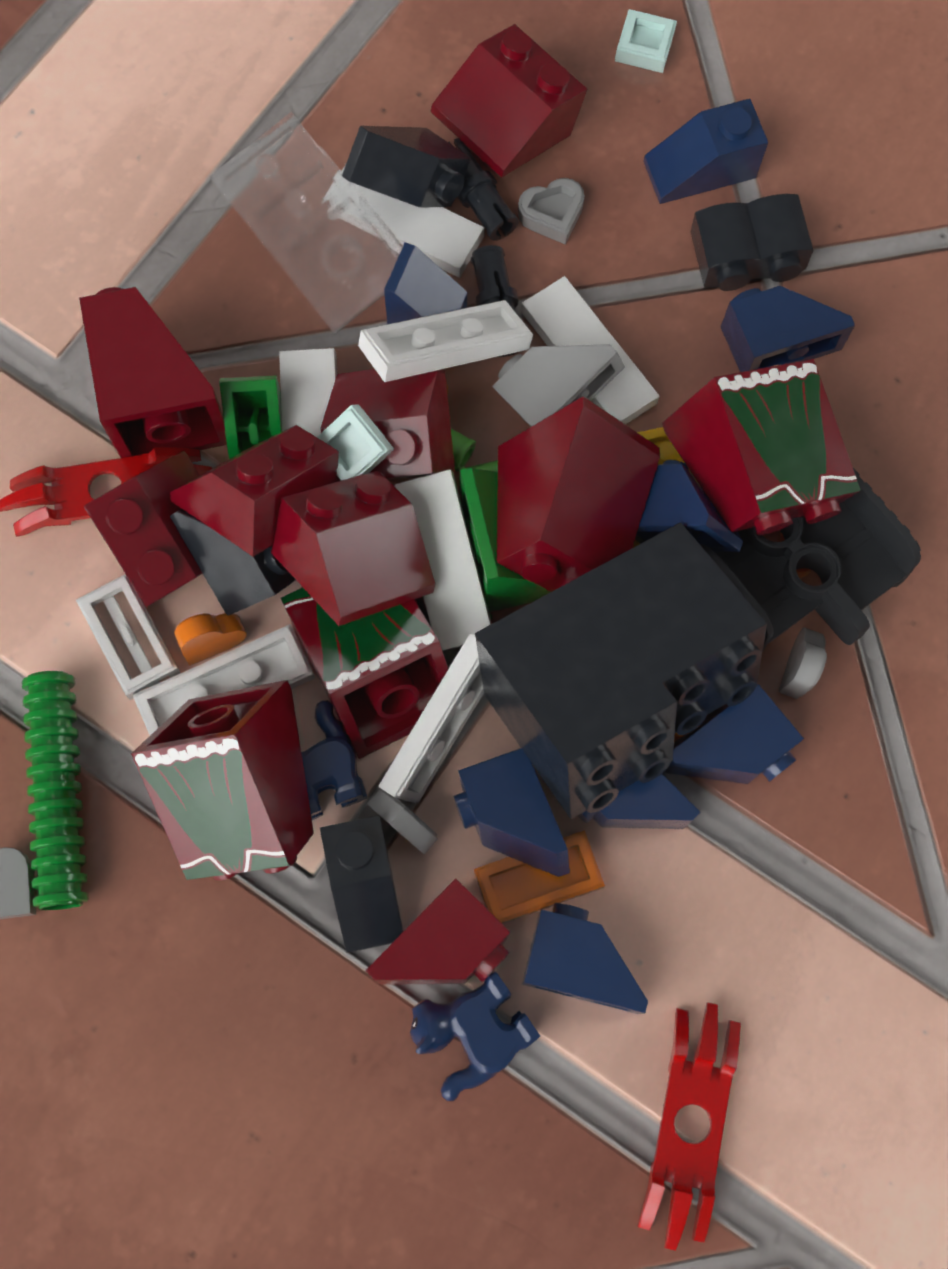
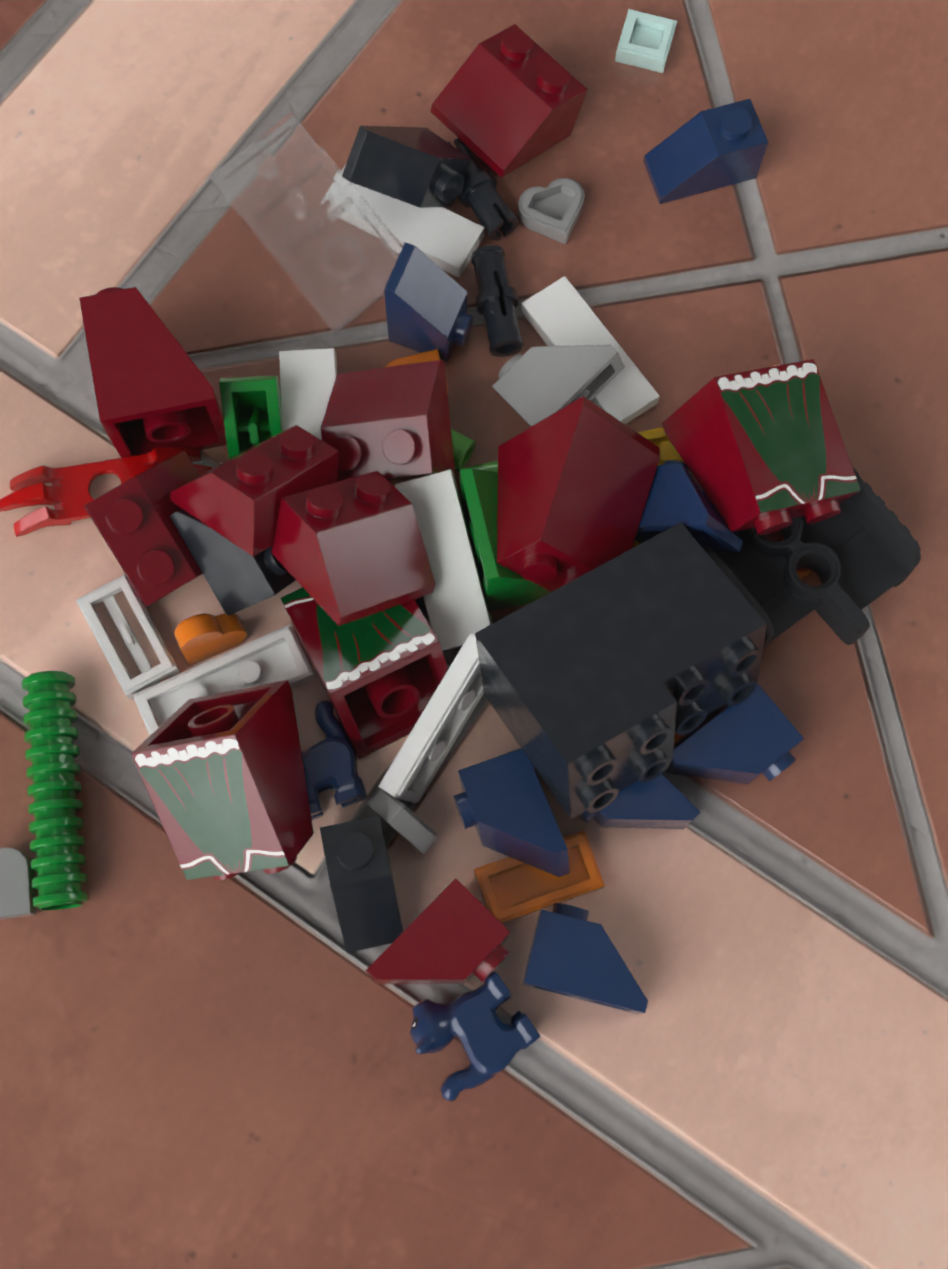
(358, 442): light aqua tile -> none
(444, 340): white tile -> none
(683, 1162): red piece -> none
(751, 241): black brick -> none
(782, 328): dark blue slope -> none
(804, 664): light grey tile -> none

